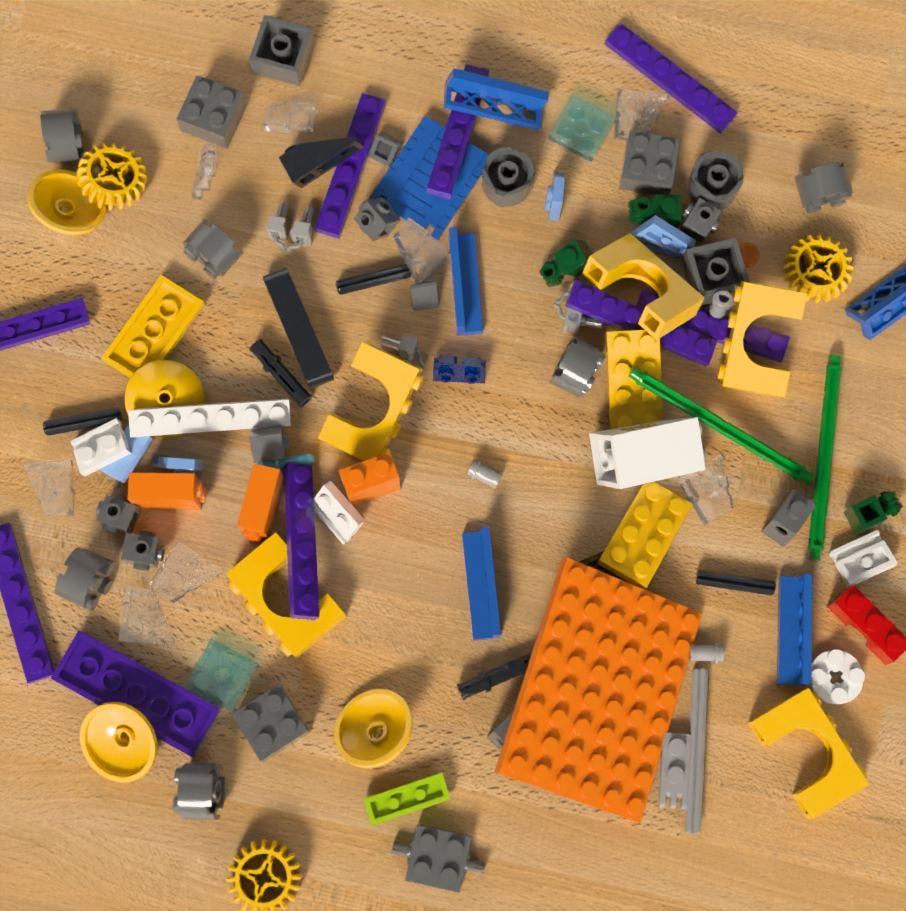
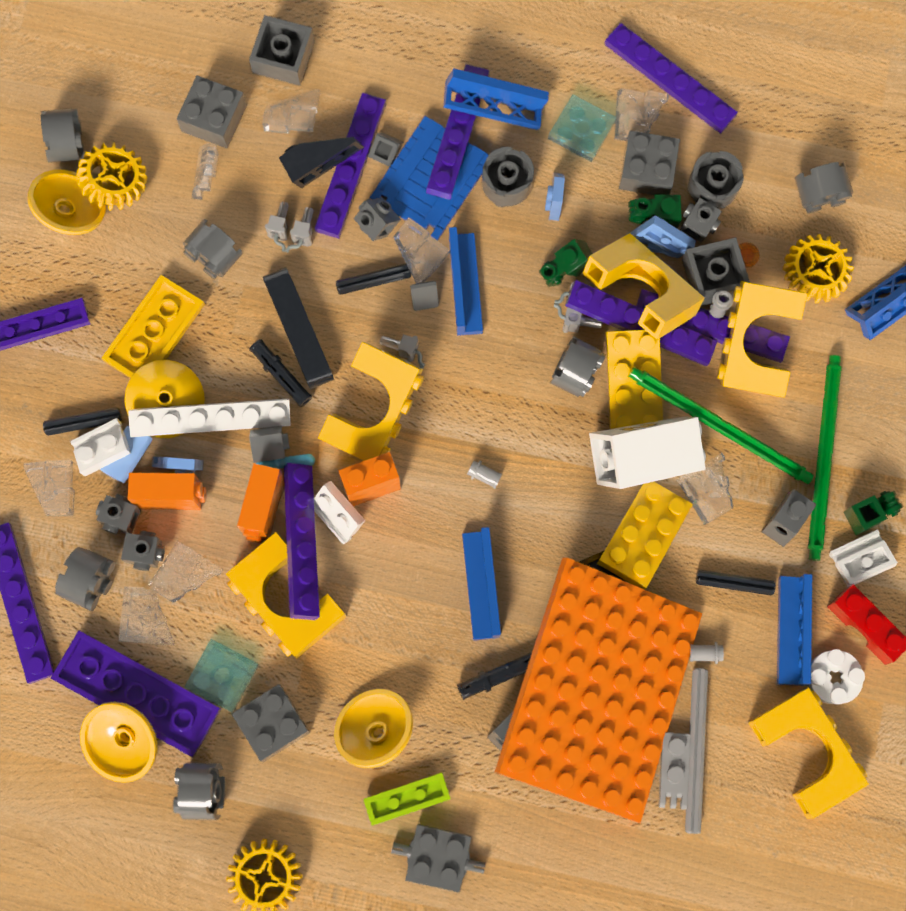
(470, 371): clear blue hinge -> none

